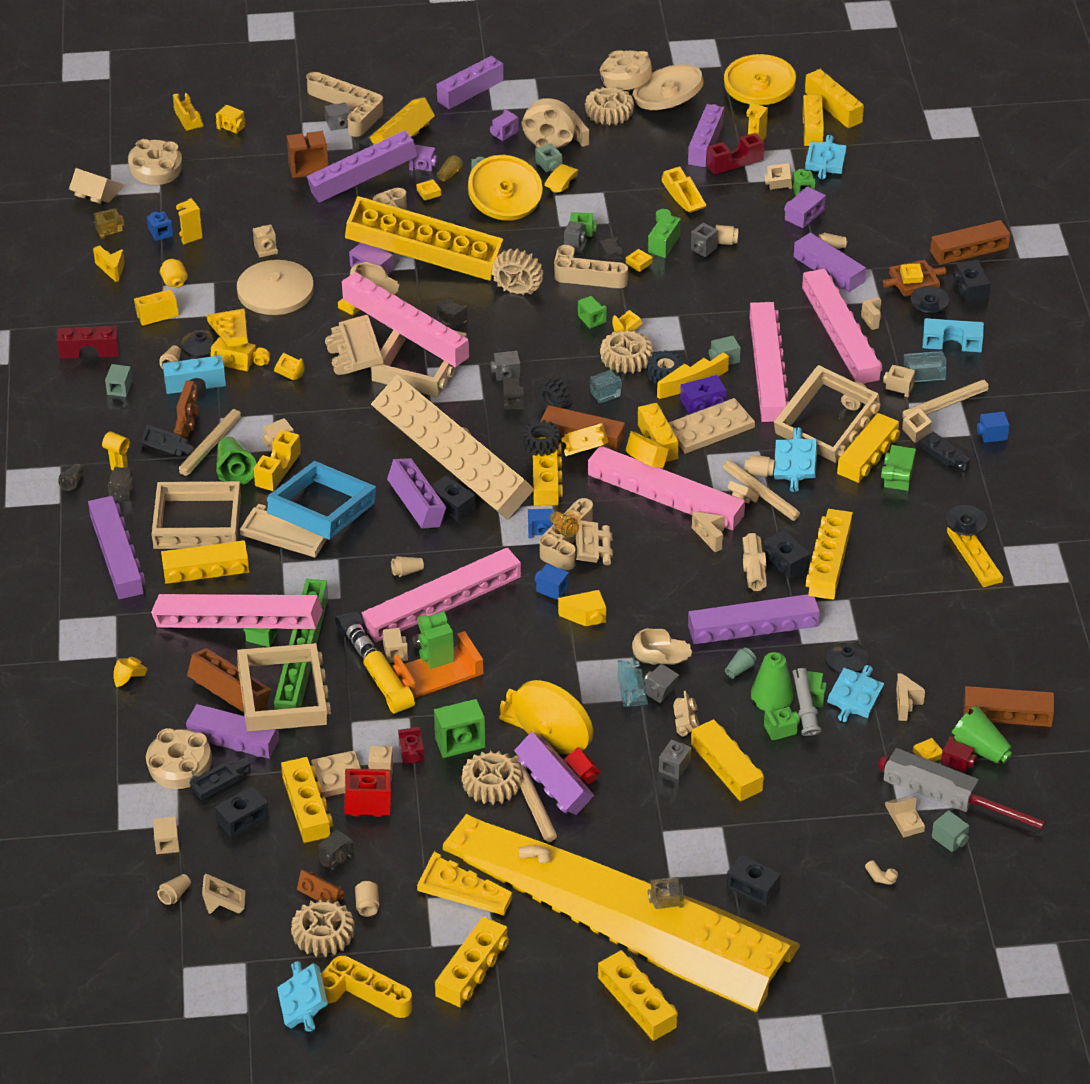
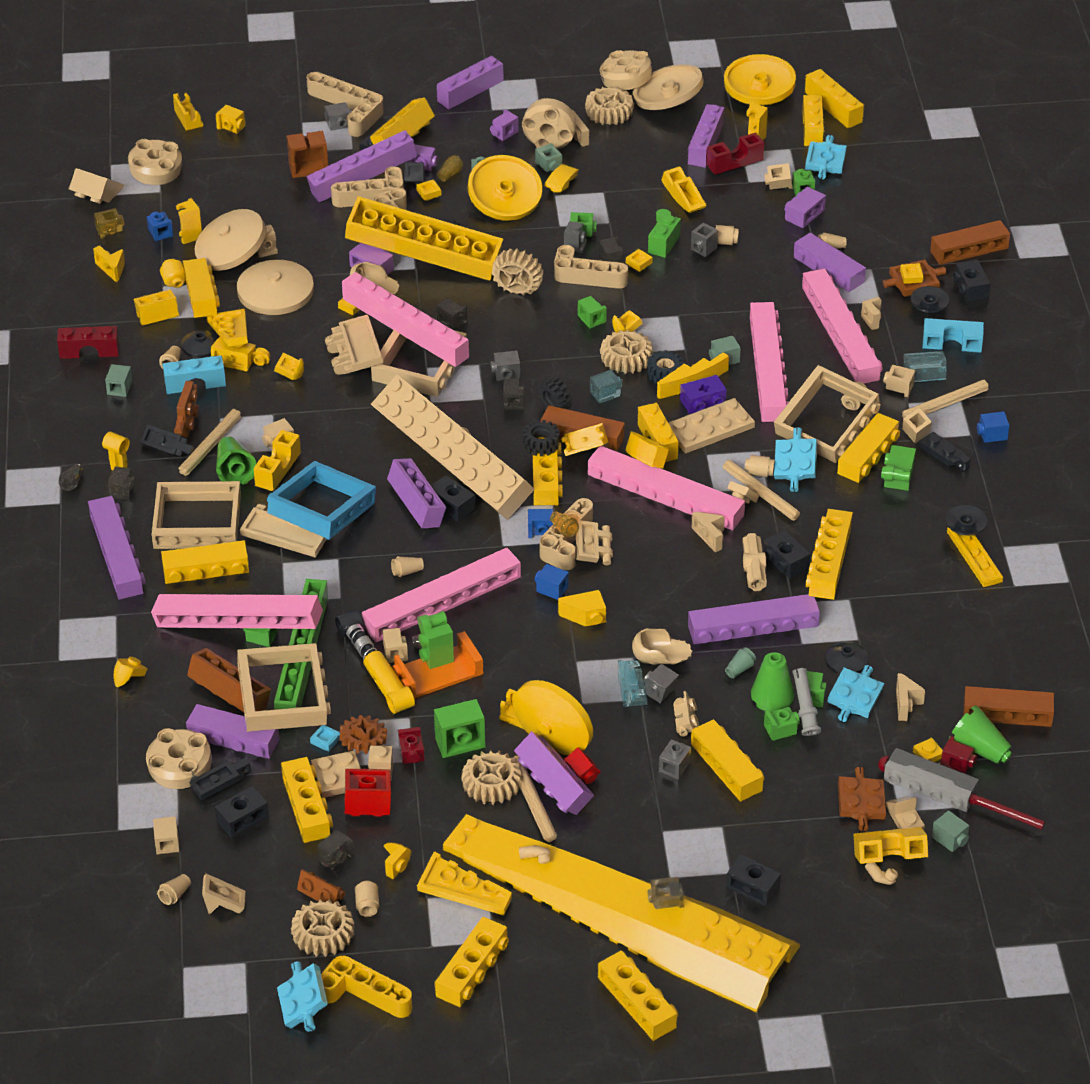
(201, 287): none -> yellow brick
(231, 239): none -> tan dish
(325, 738): none -> medium azure tile
(345, 193): none -> tan beam
(362, 734): none -> dark orange gear
(397, 860): none -> yellow plate
(414, 173): none -> black brick
(861, 798): none -> dark orange plate
(906, 842): none -> yellow arch

